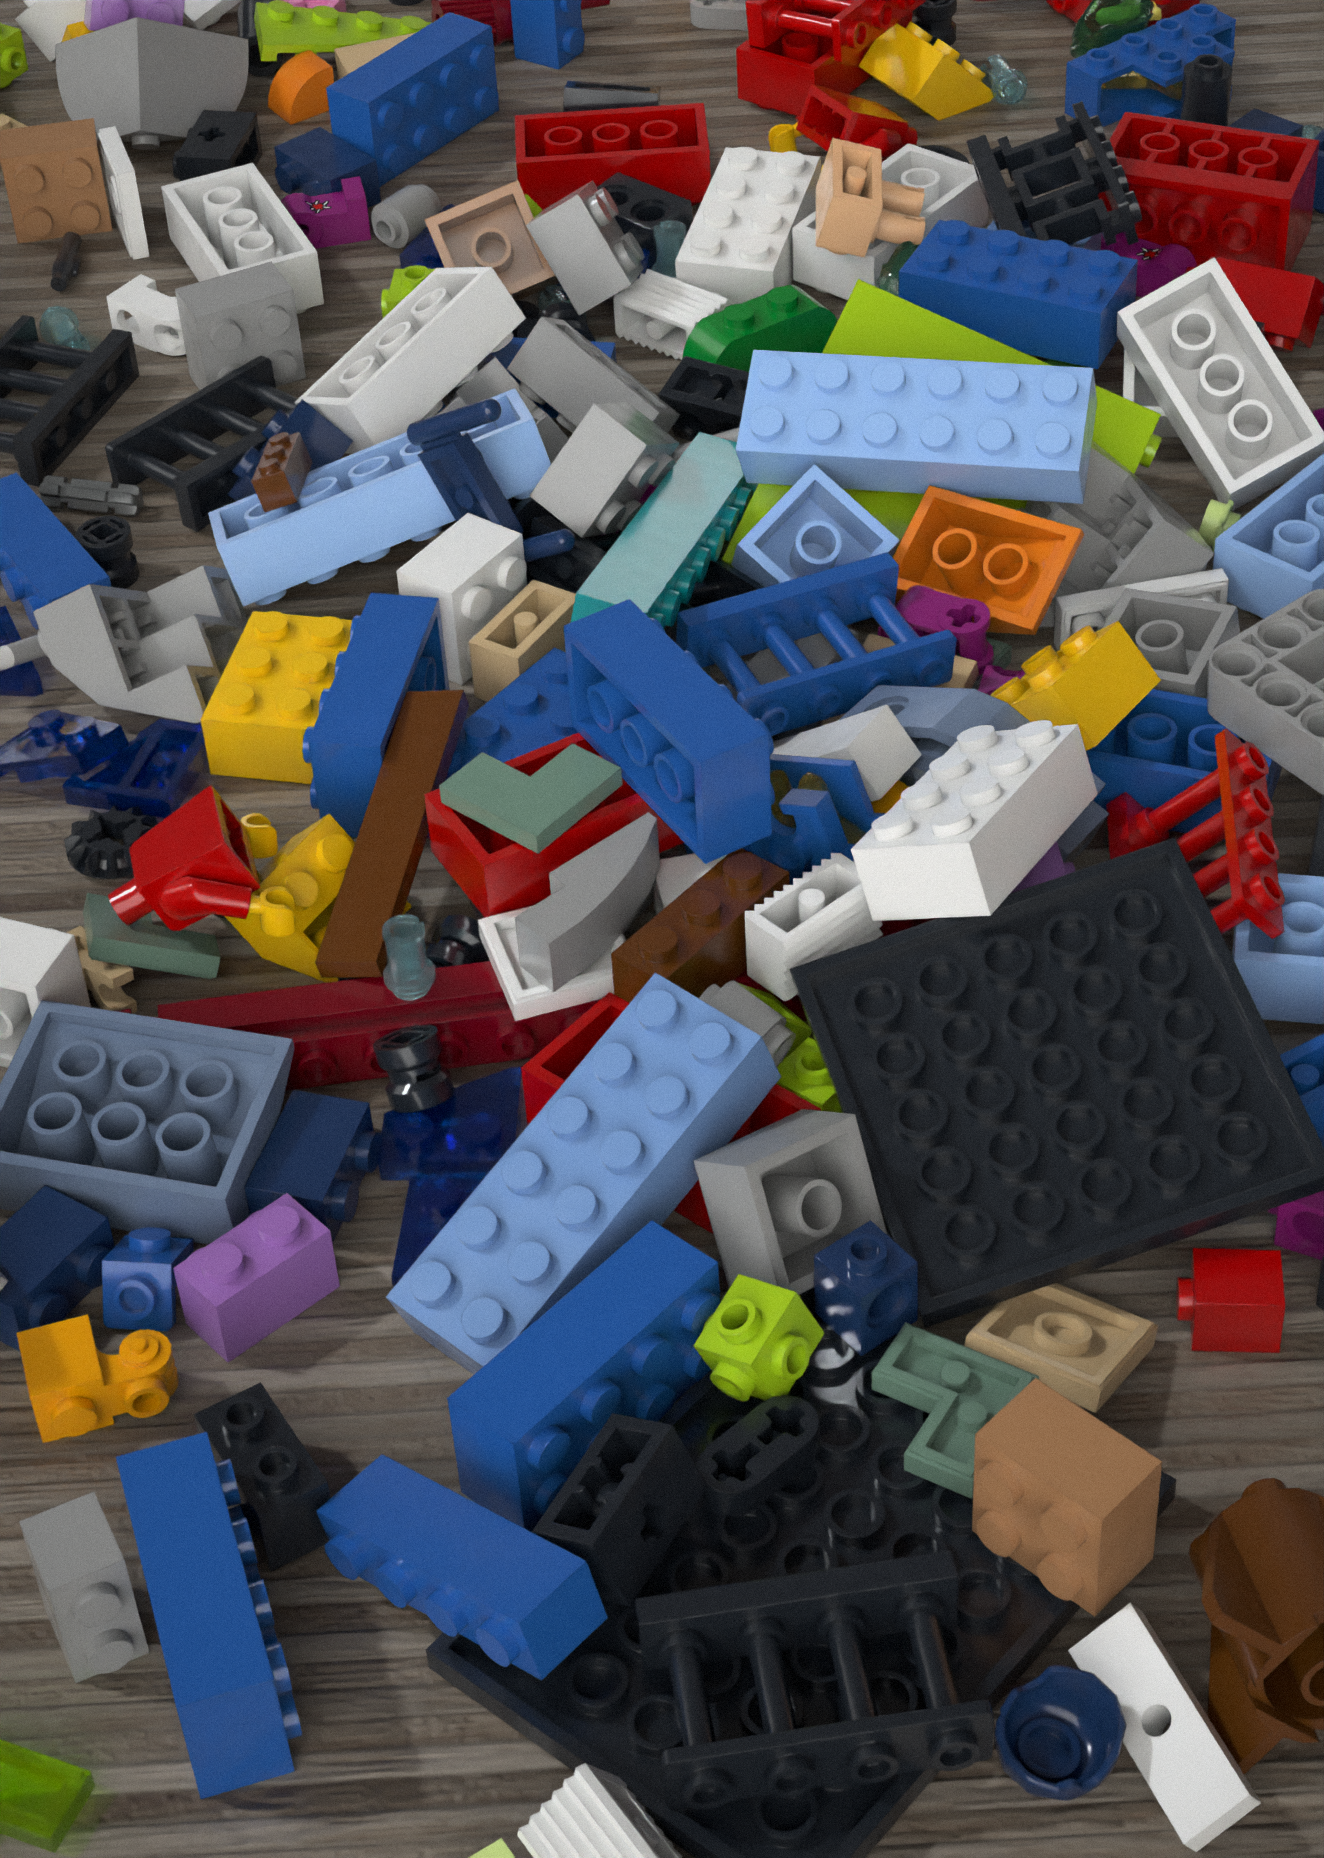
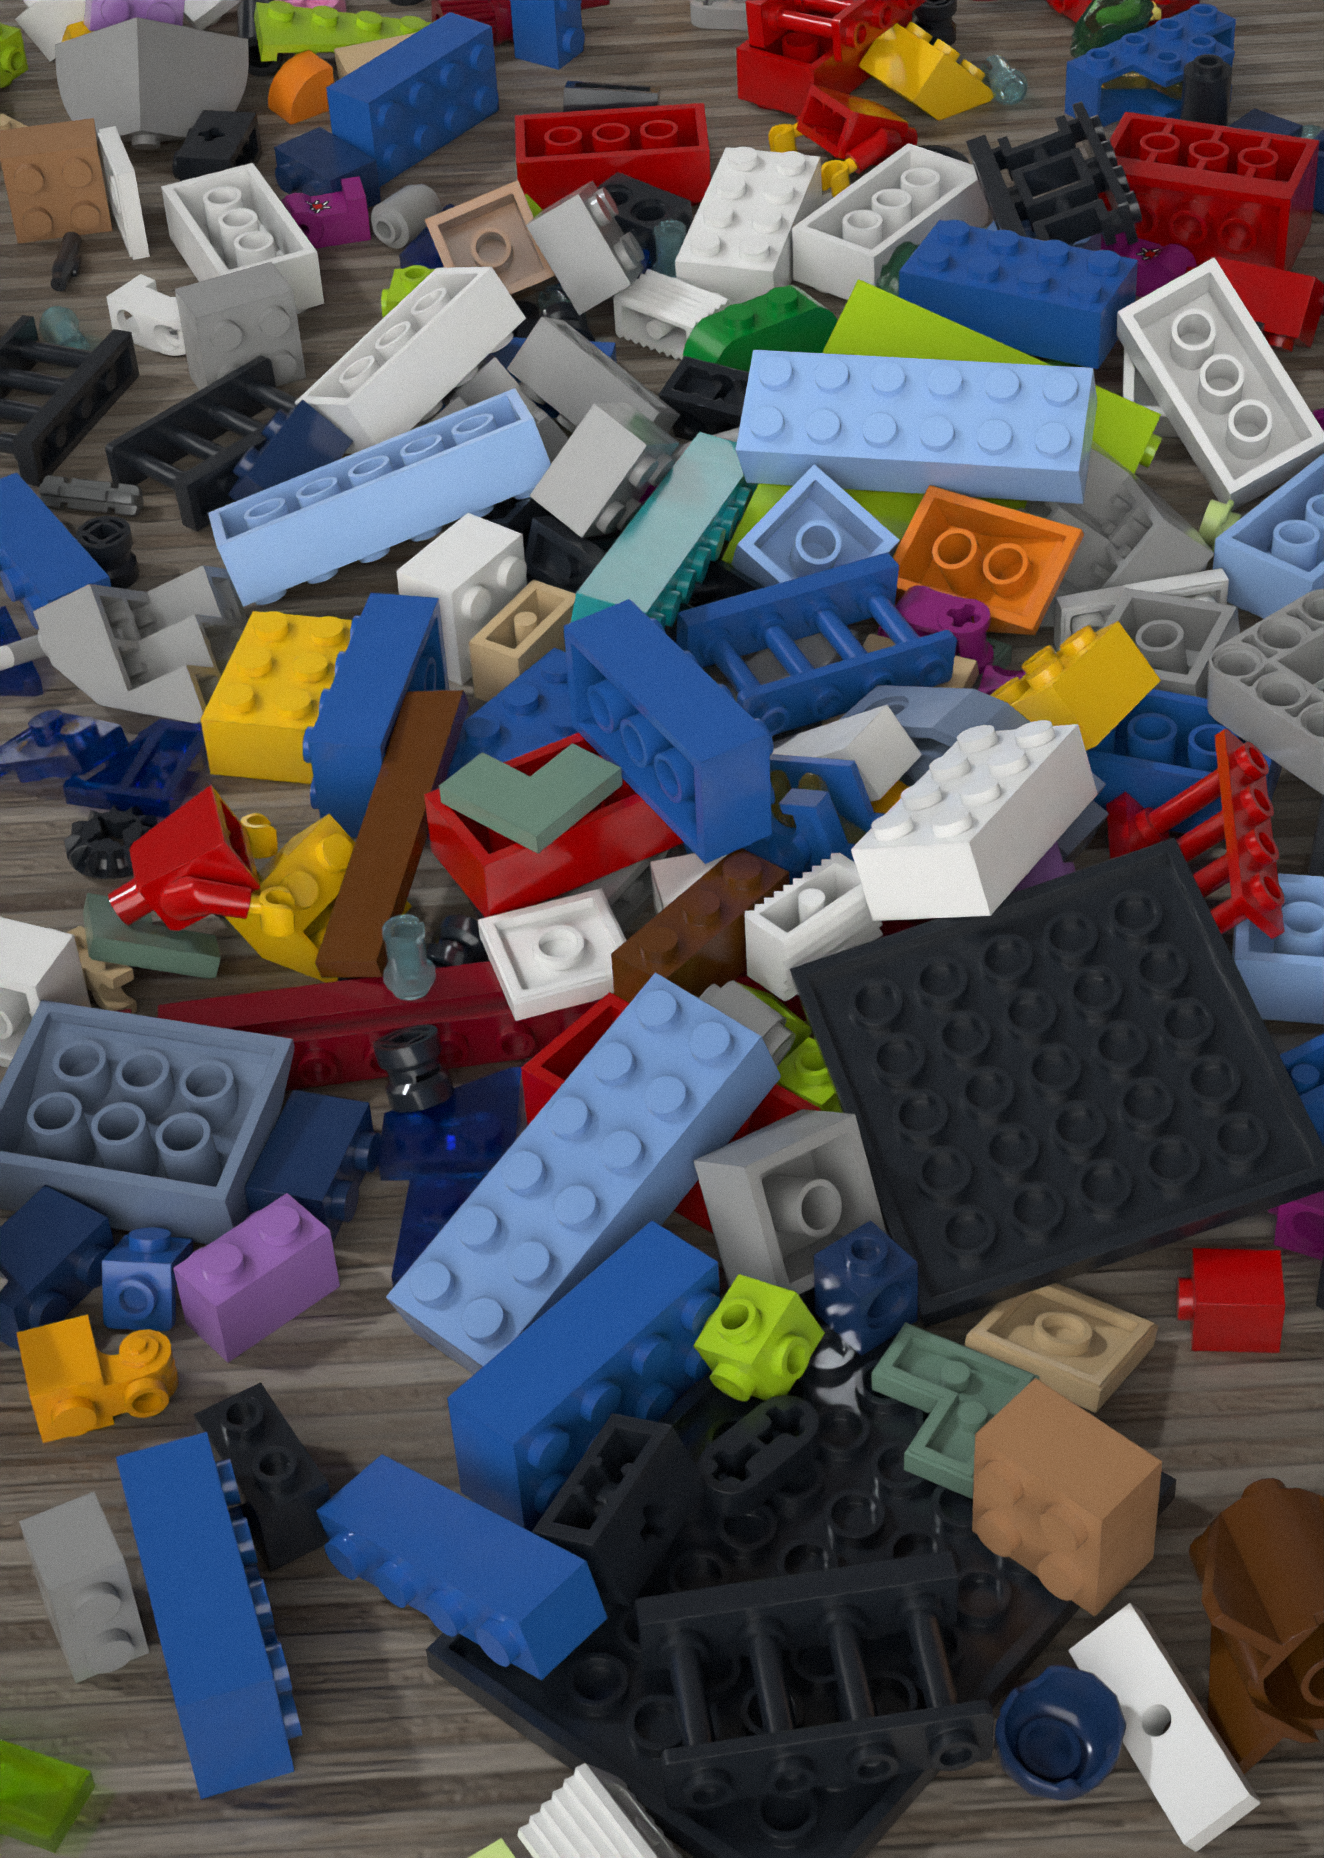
(281, 471): reddish brown piece -> none
(465, 479): dark blue plate -> none
(589, 904): light grey slope -> none
(860, 206): light nougat brick -> none

